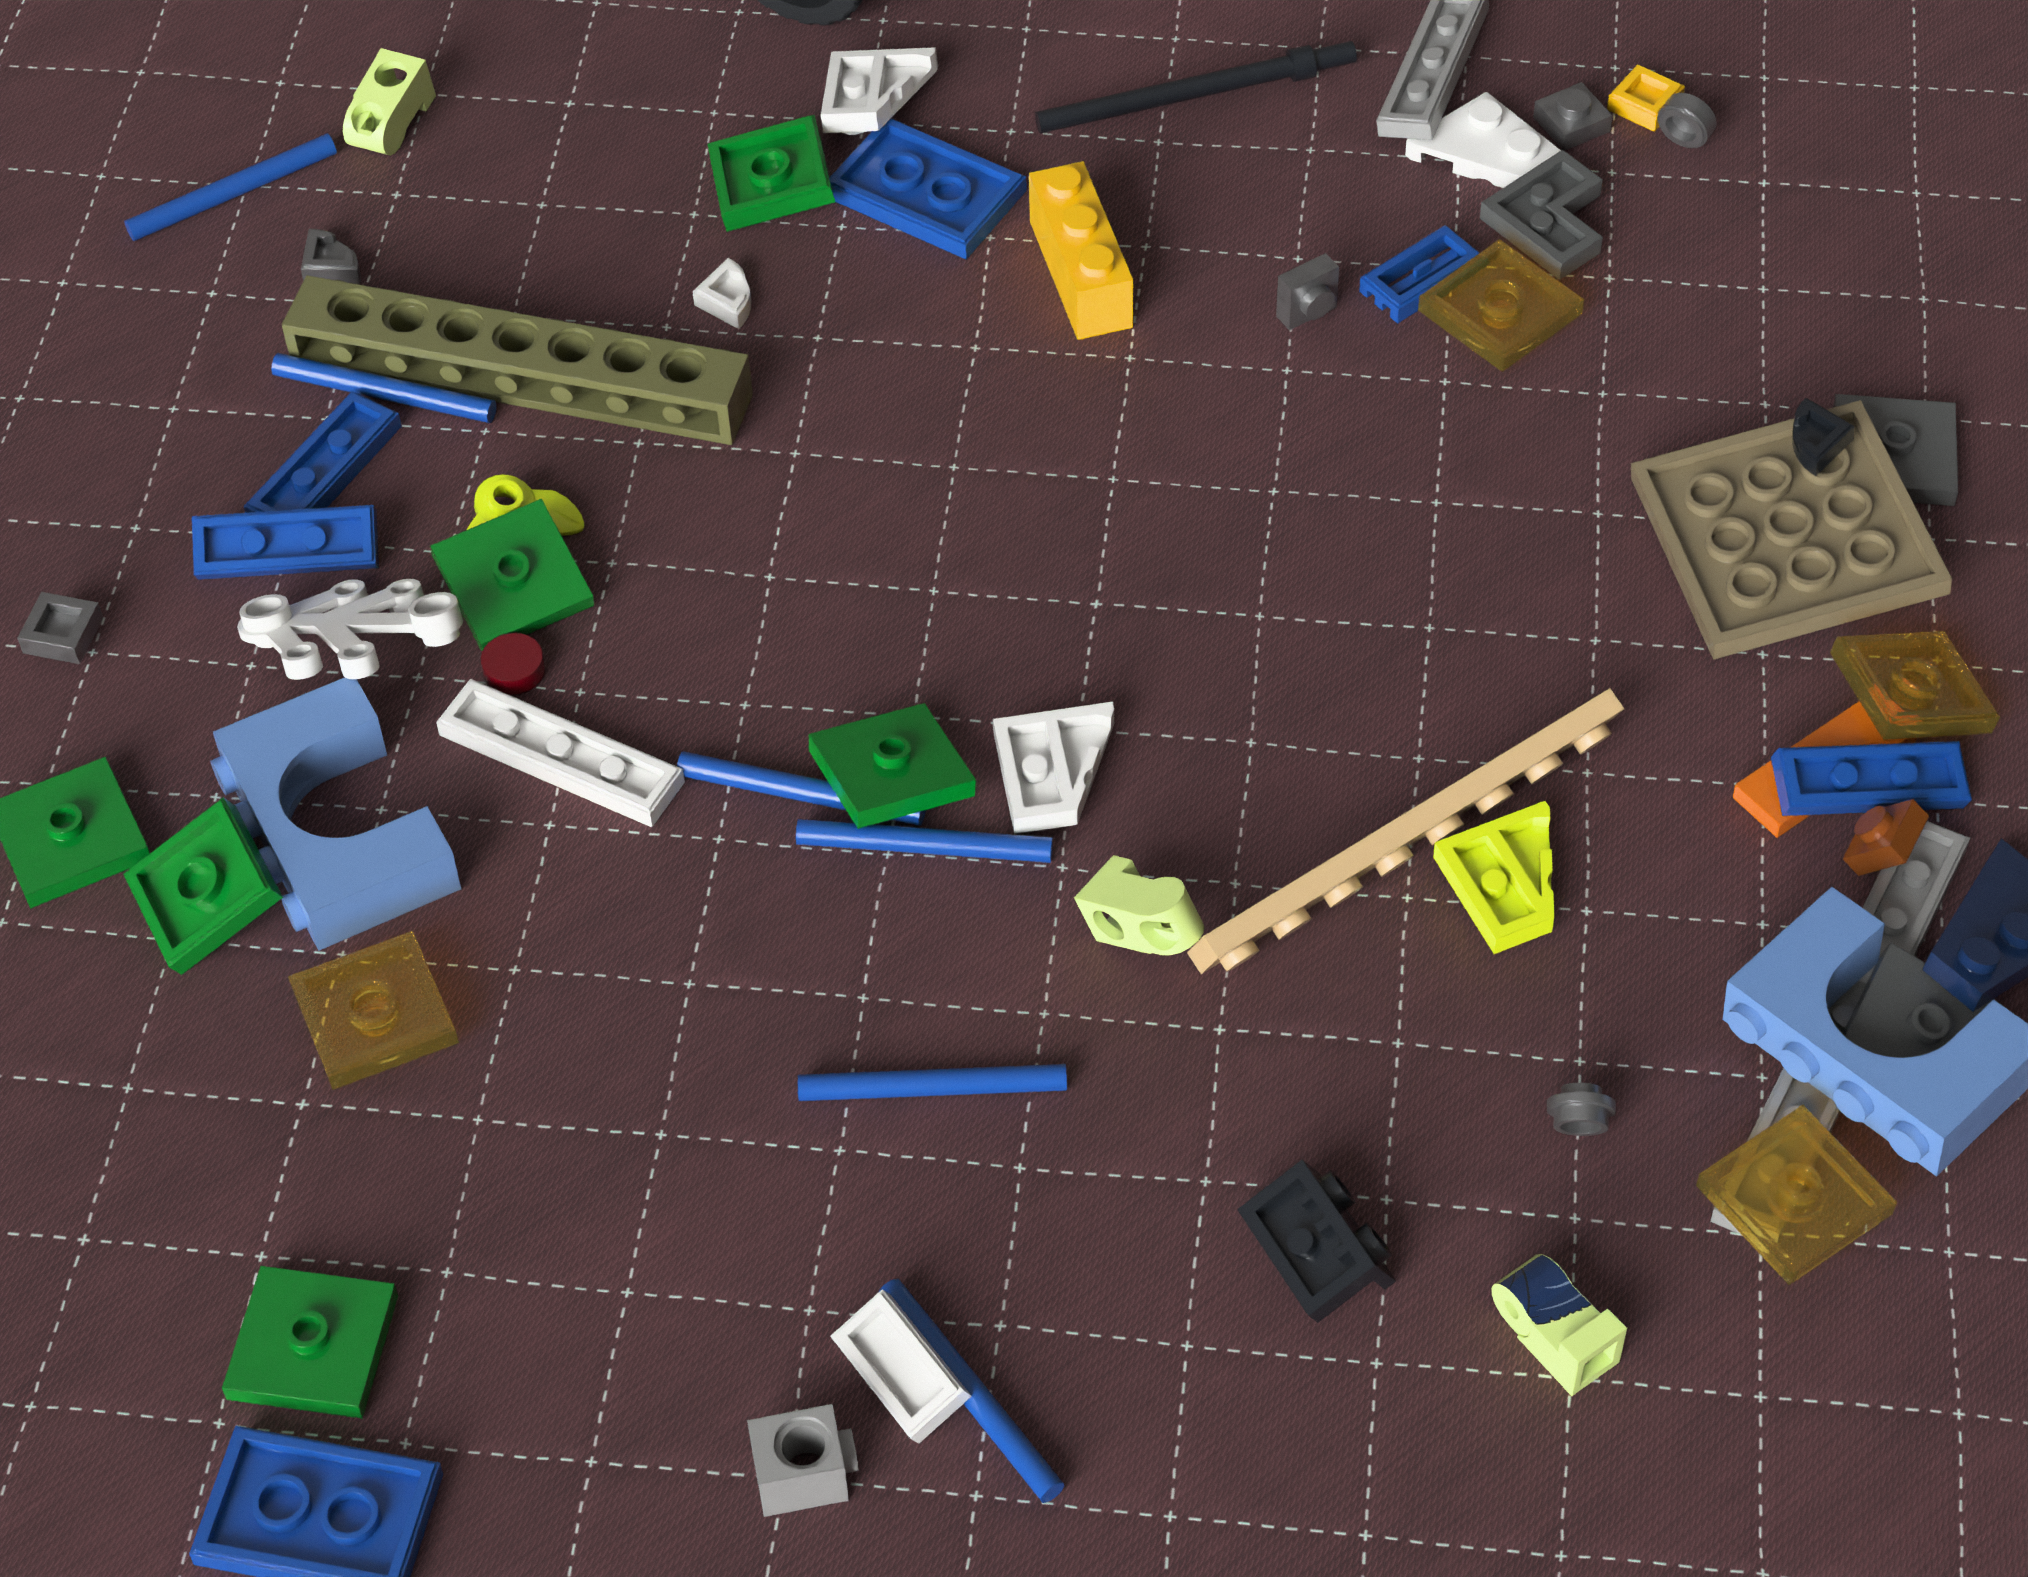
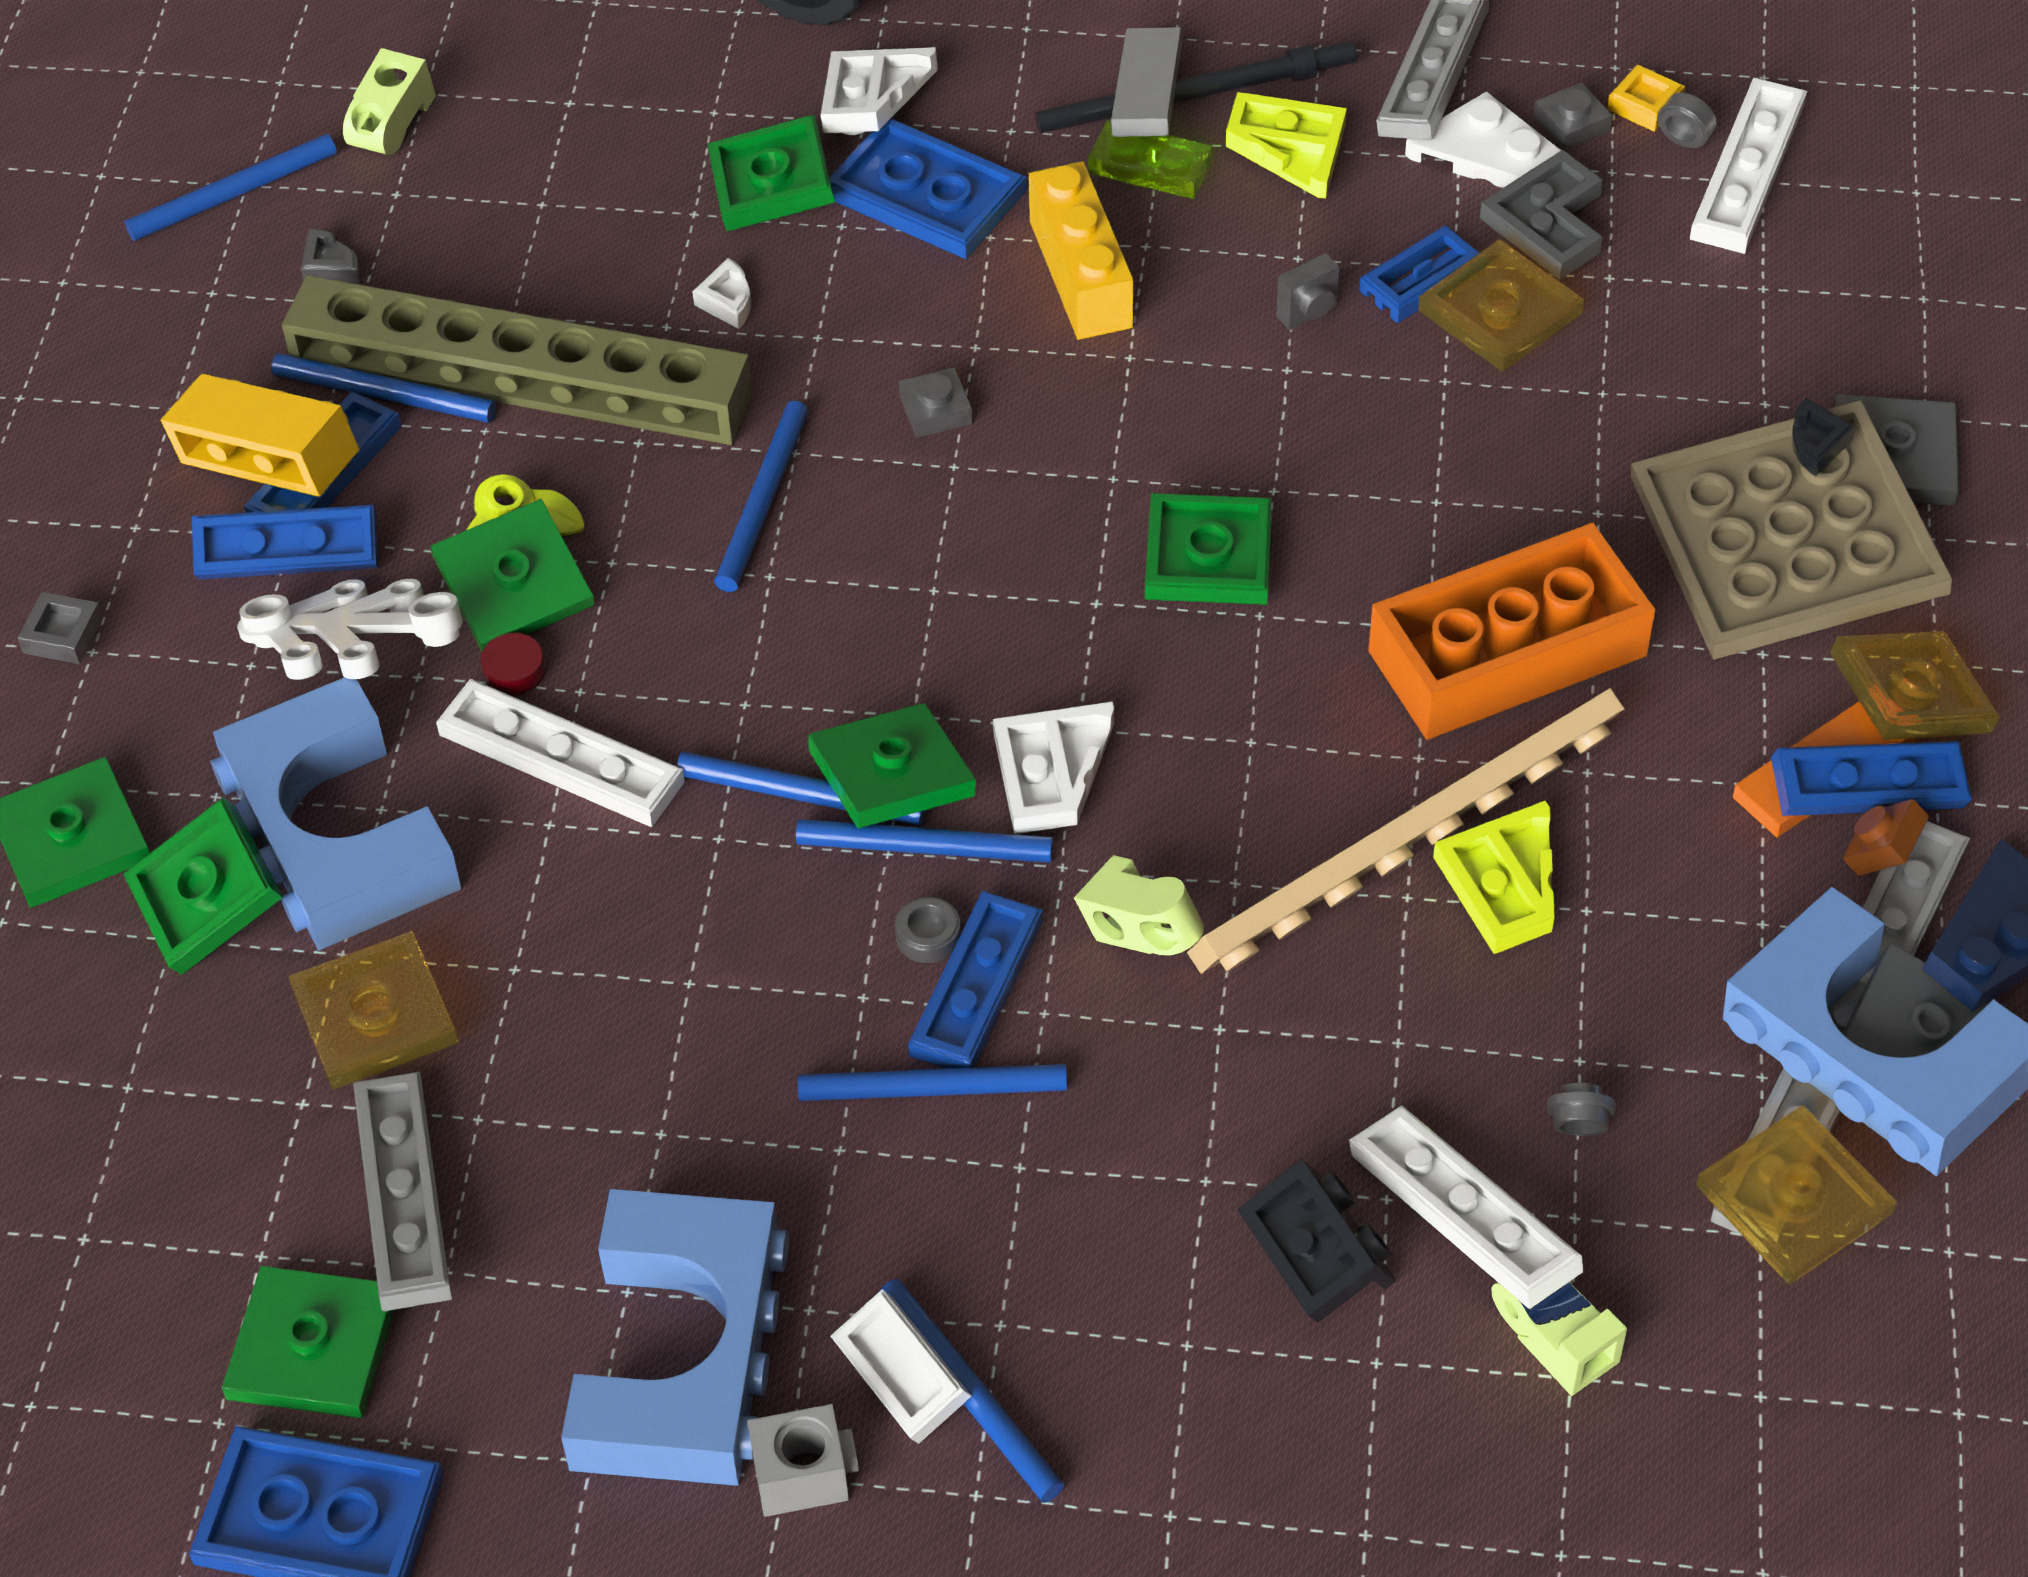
(260, 434): none -> yellow brick
(401, 1192): none -> light grey tile
(697, 1420): none -> medium blue arch
(761, 497): none -> blue bar
(927, 929): none -> flat silver tile
(935, 402): none -> flat silver plate
(976, 982): none -> blue tile
(1146, 82): none -> light grey tile
(1151, 161): none -> clear neon green plate
(1208, 549): none -> green plate
(1288, 138): none -> neon yellow wing
(1466, 1207): none -> white tile
(1510, 630): none -> orange brick
(1748, 165): none -> white tile

